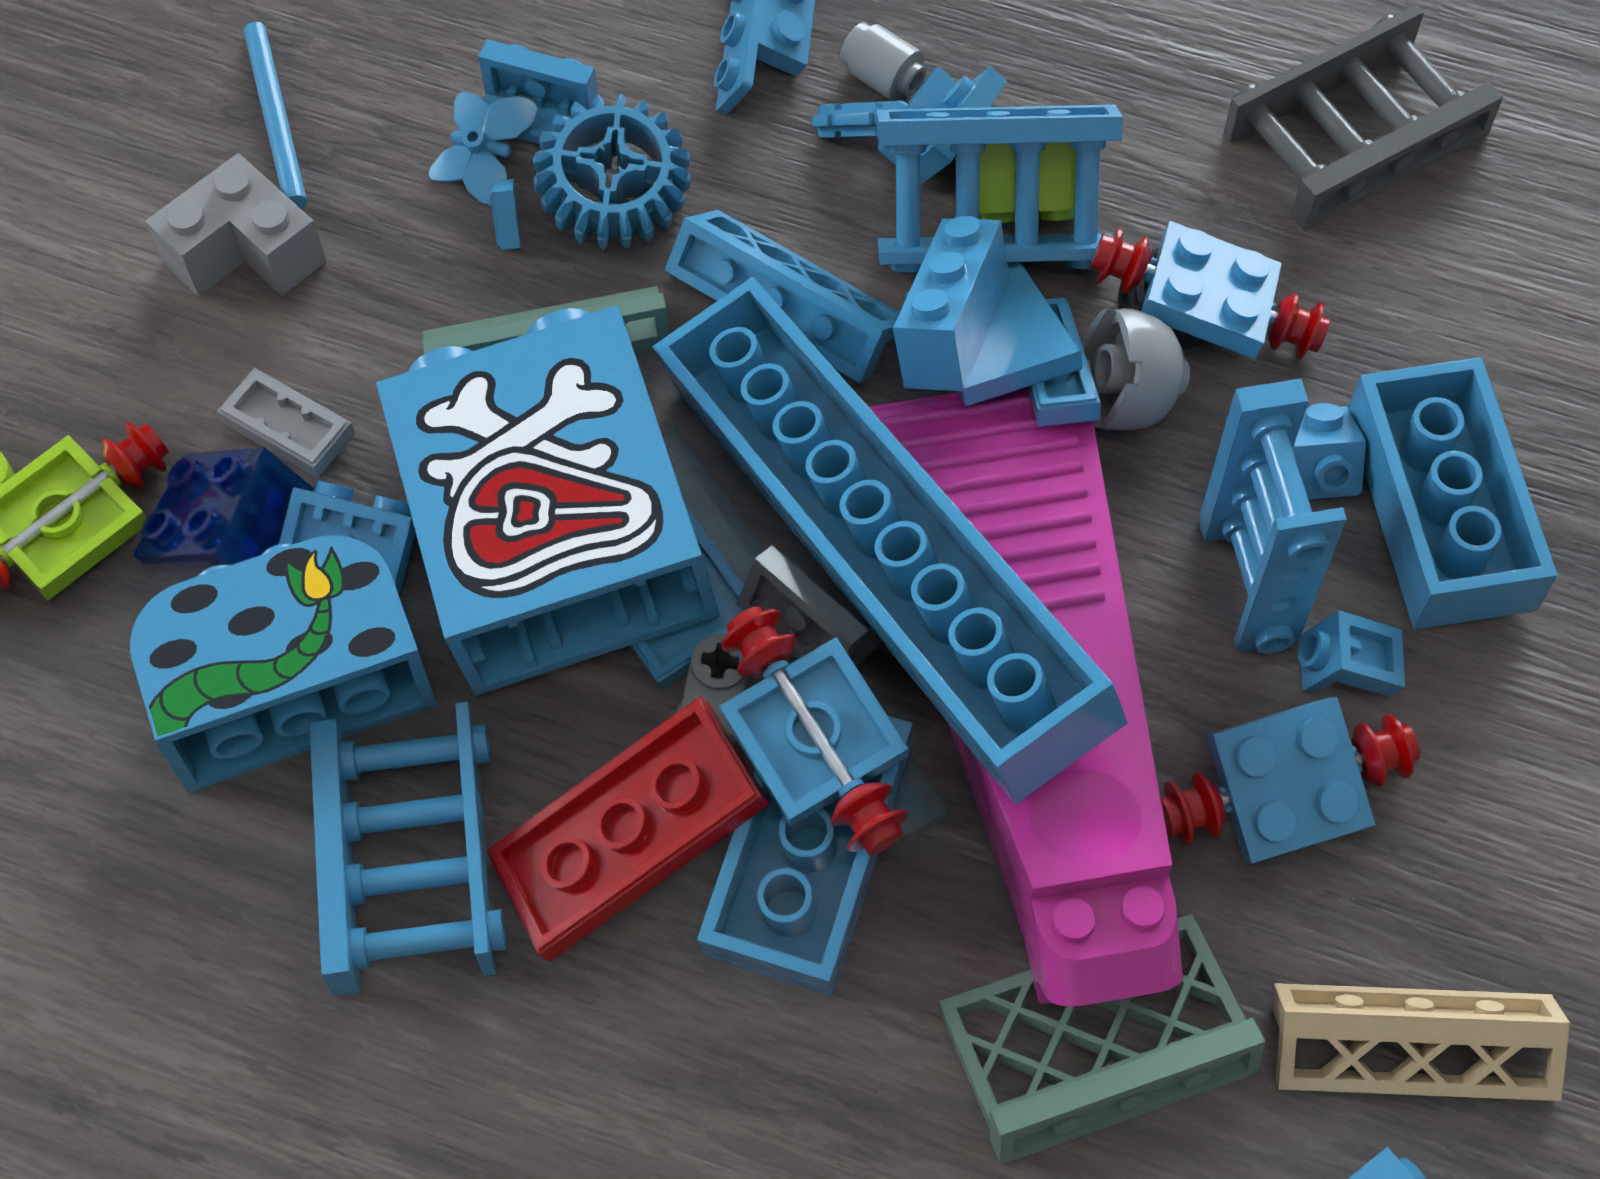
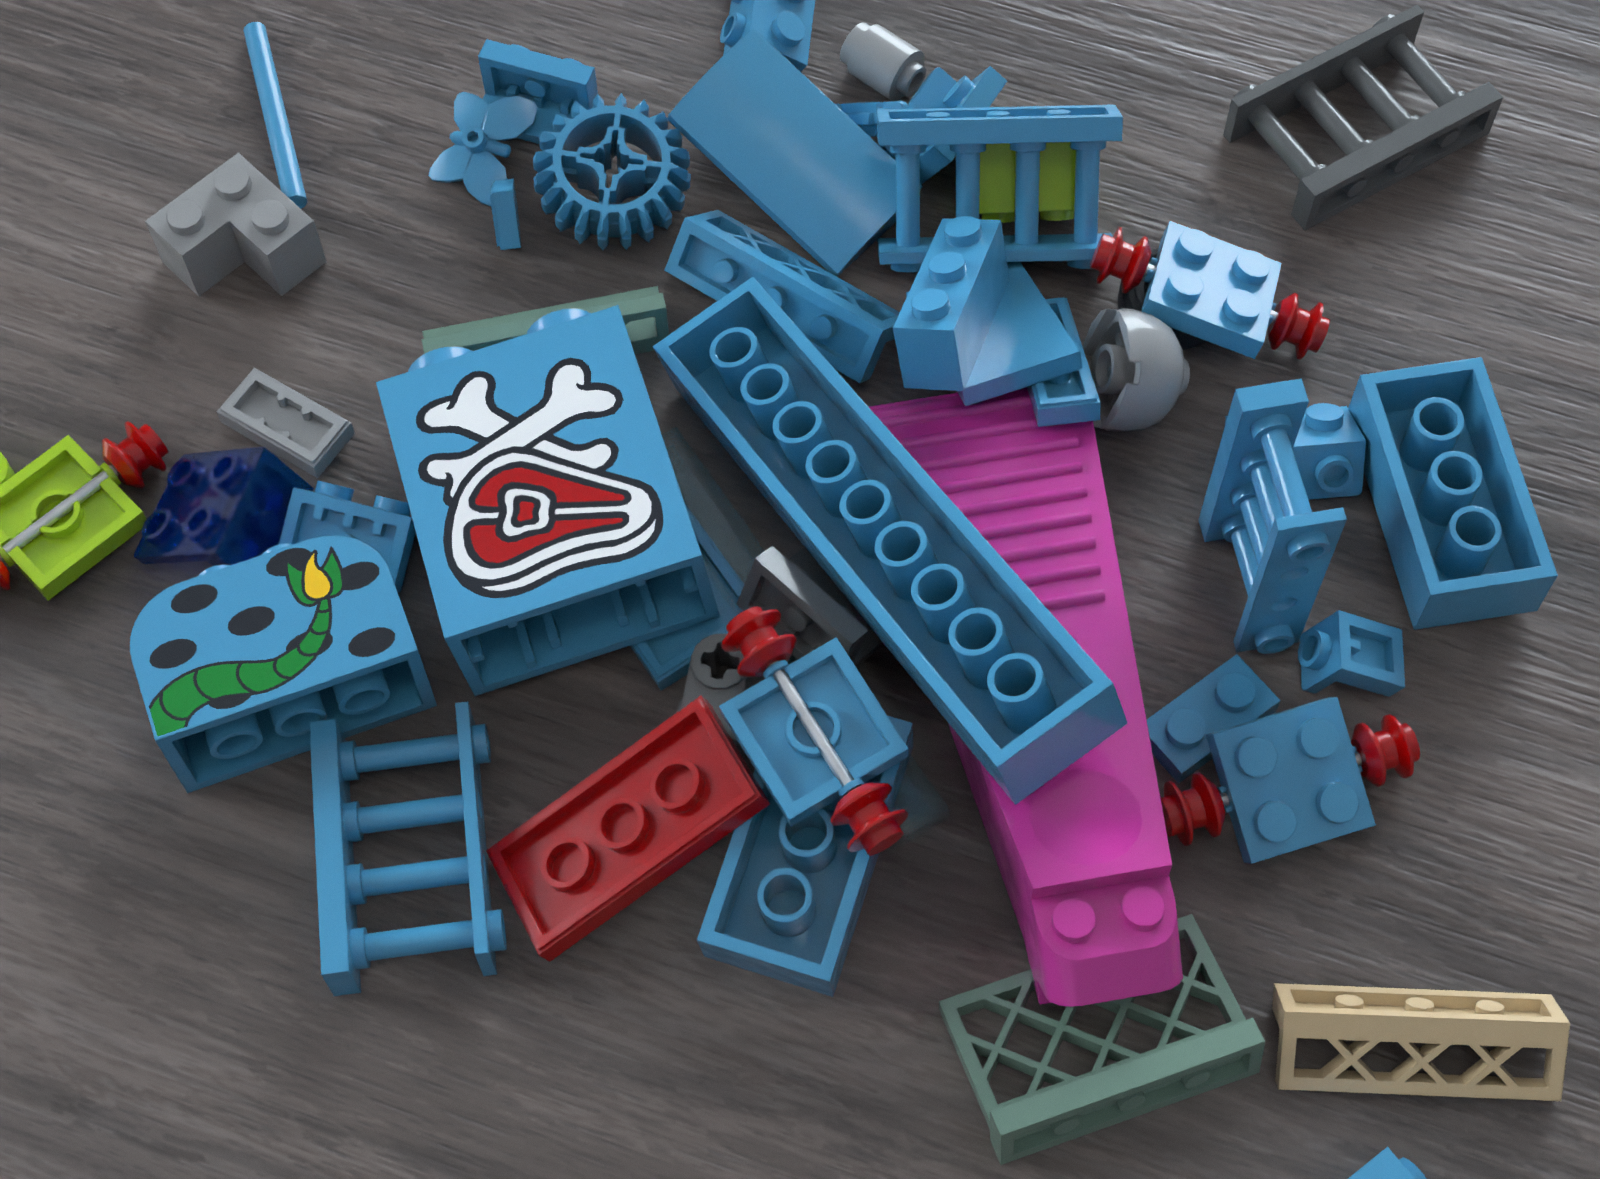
(791, 152): none -> dark azure slope
(1216, 702): none -> dark azure plate

